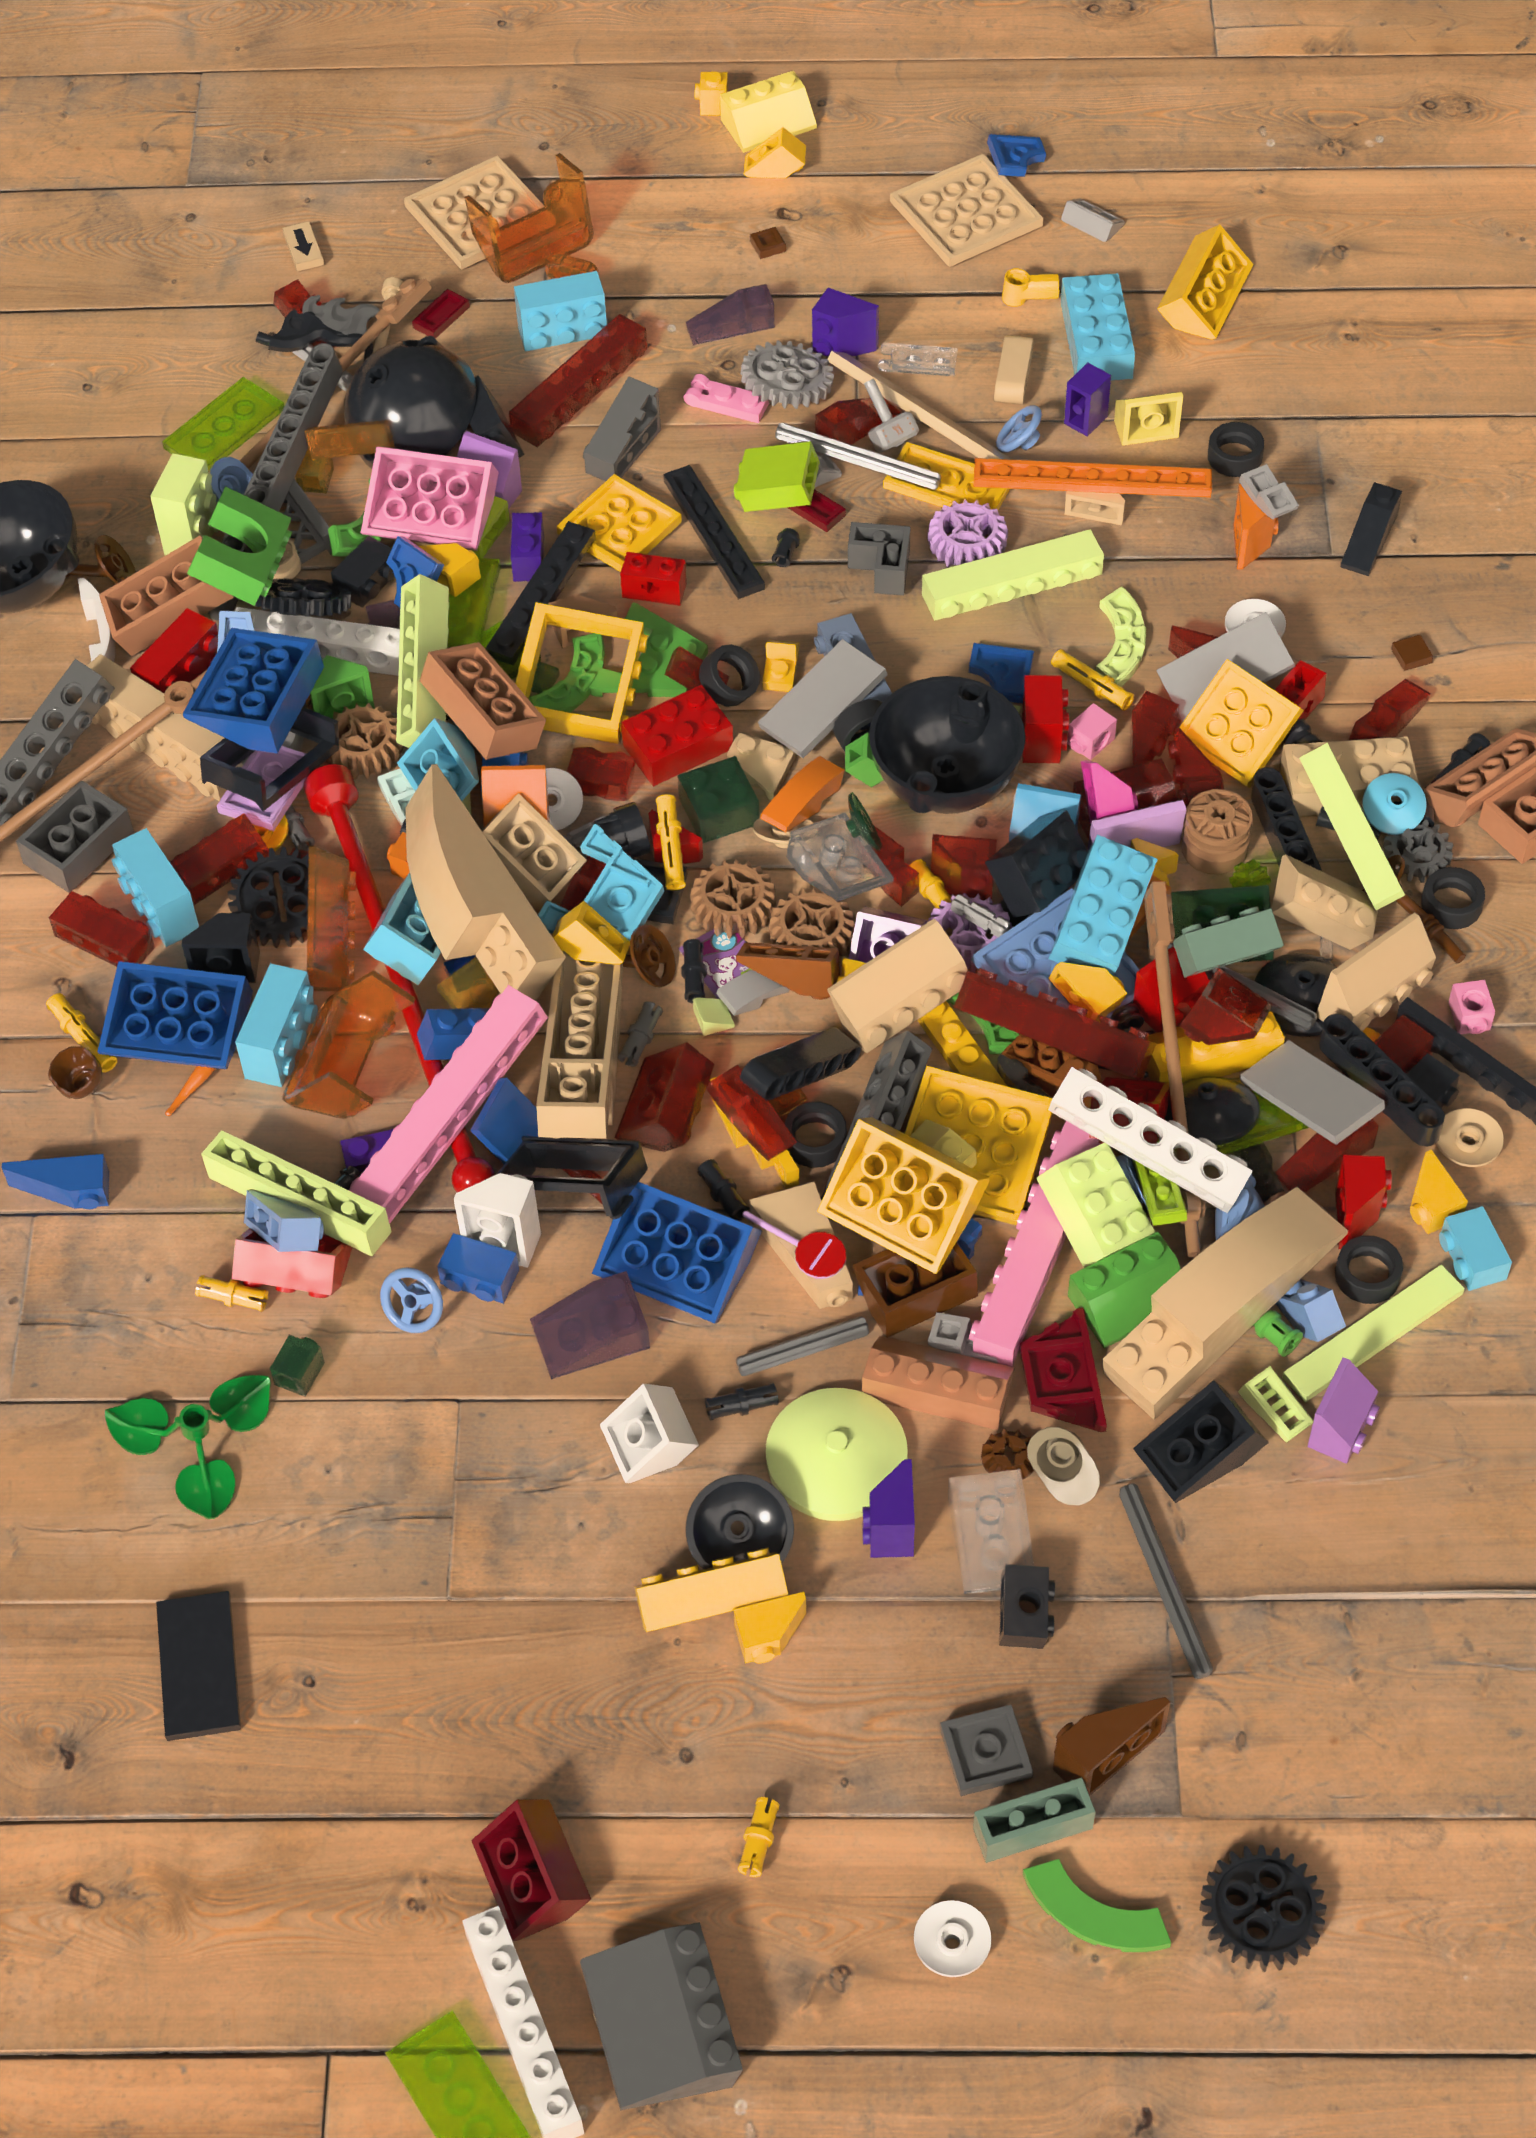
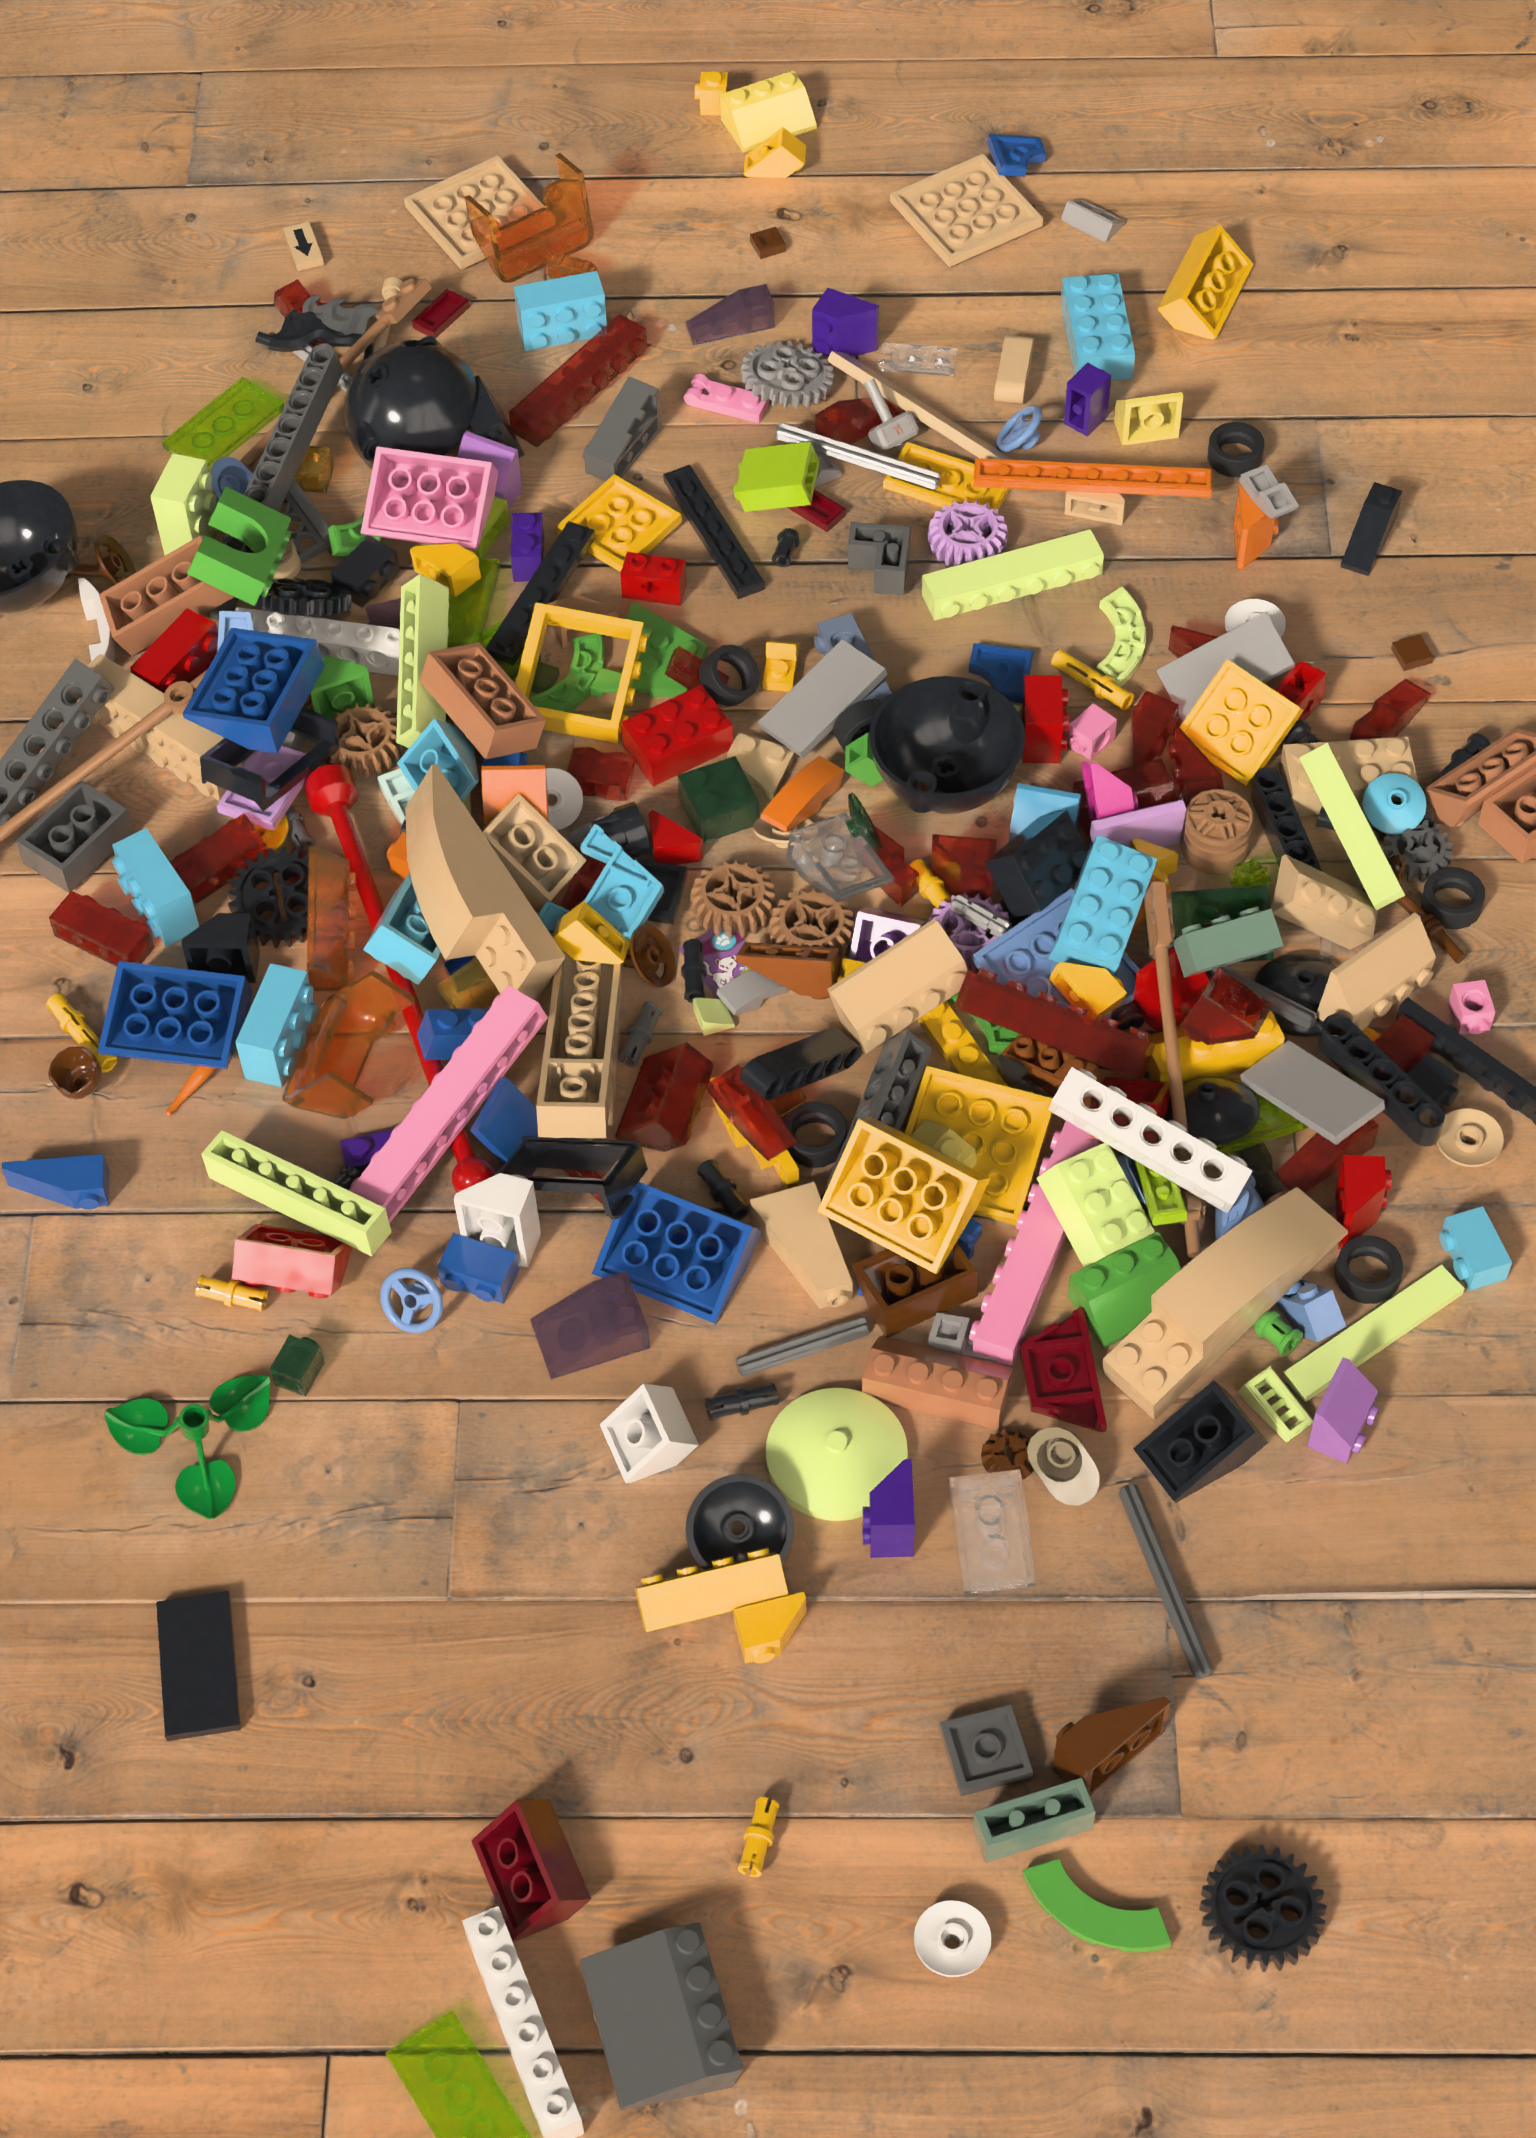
(283, 1223): medium blue slope -> none
(348, 439): clear orange tile -> none
(409, 561): blue tile -> none
(669, 831): yellow pin -> none
(816, 1254): red piece -> none
(1017, 1626): black brick -> none
(1021, 286): yellow piece -> none
(1435, 1195): yellow slope -> none

